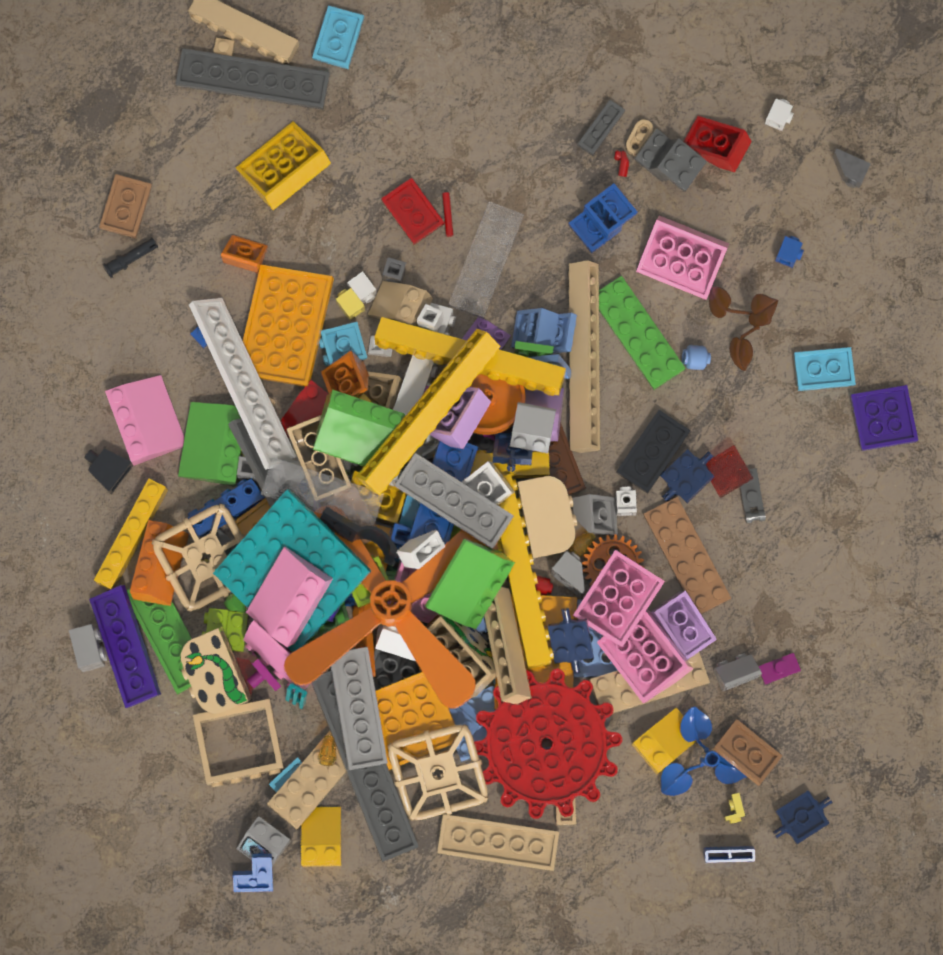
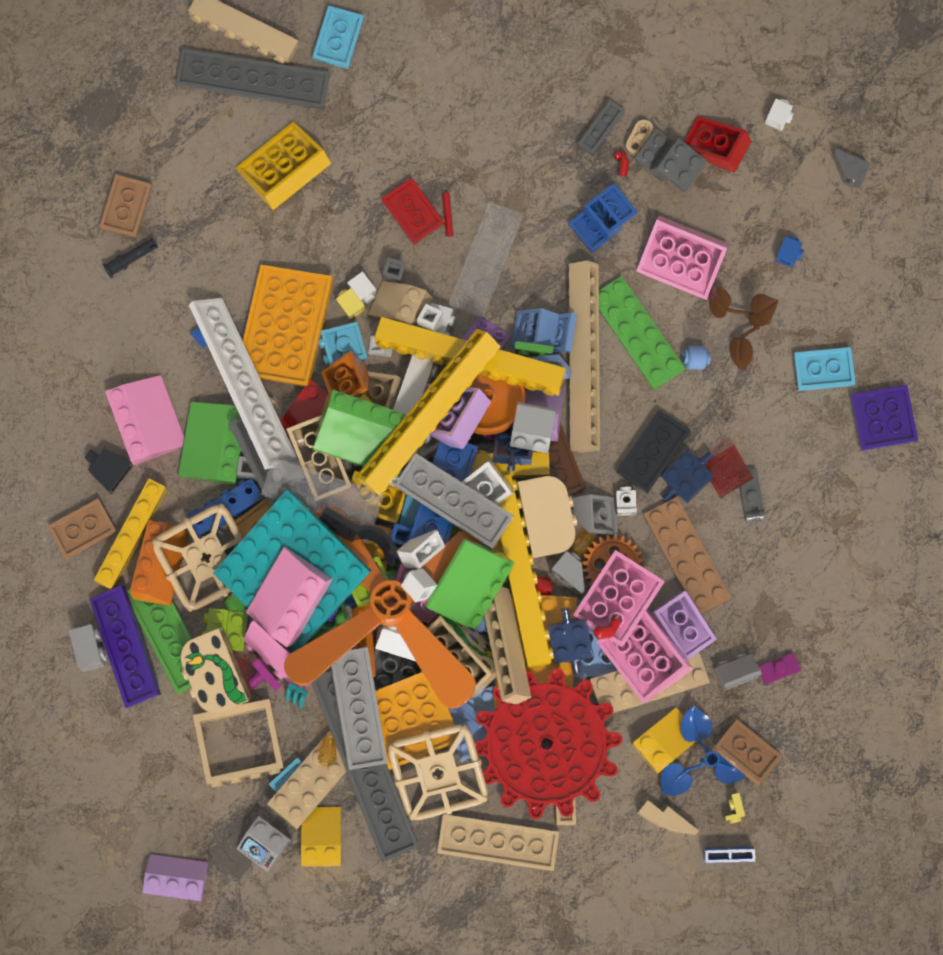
(82, 529): none -> medium nougat plate
(175, 877): none -> lavender slope
(224, 46): tan plate -> none
(244, 253): orange slope -> none
(258, 879): plate -> none
(418, 584): none -> white brick
(607, 631): none -> red arm
(668, 819): none -> tan slope
(802, 817): dark blue plate -> none

